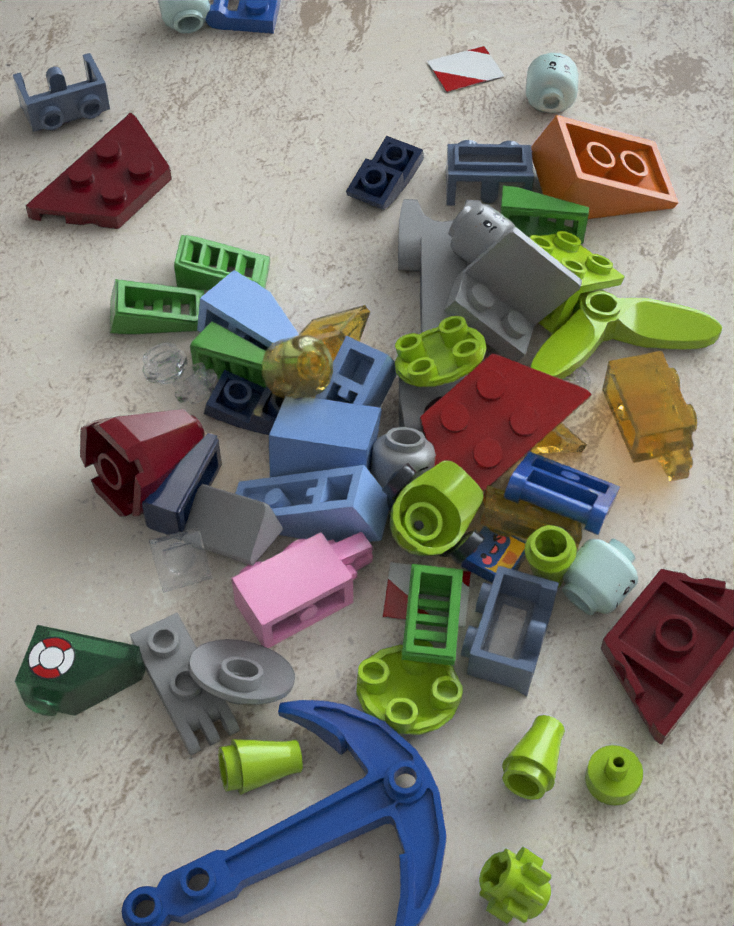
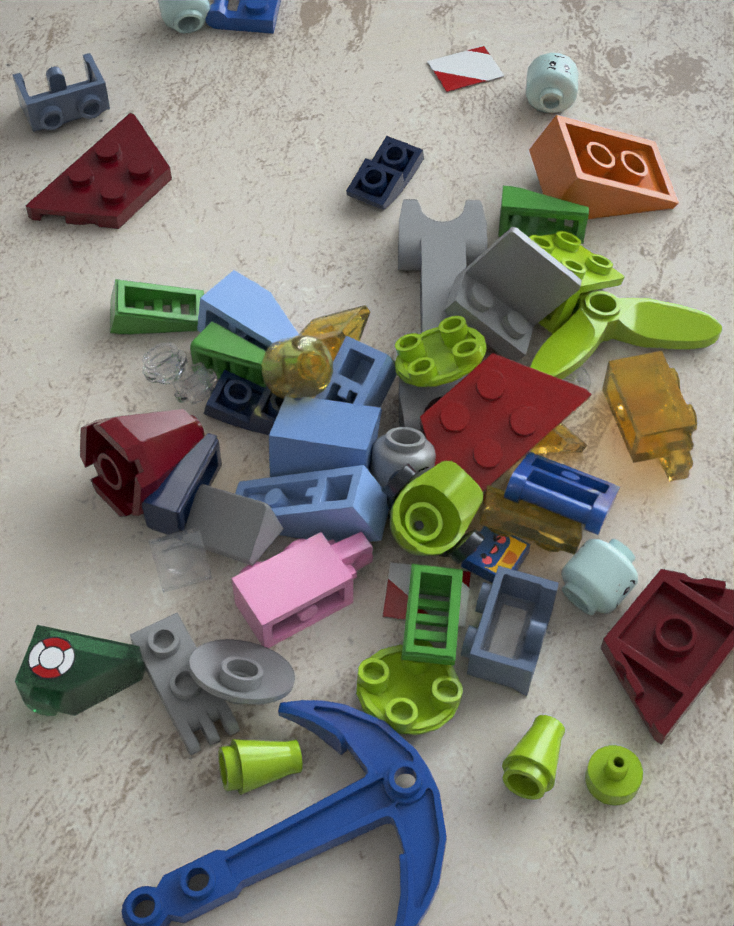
(197, 254): bright green slope -> none
(477, 230): light grey head -> none
(487, 165): sand blue window -> none
(515, 885): lime gear -> none
(550, 552): lime cone -> none

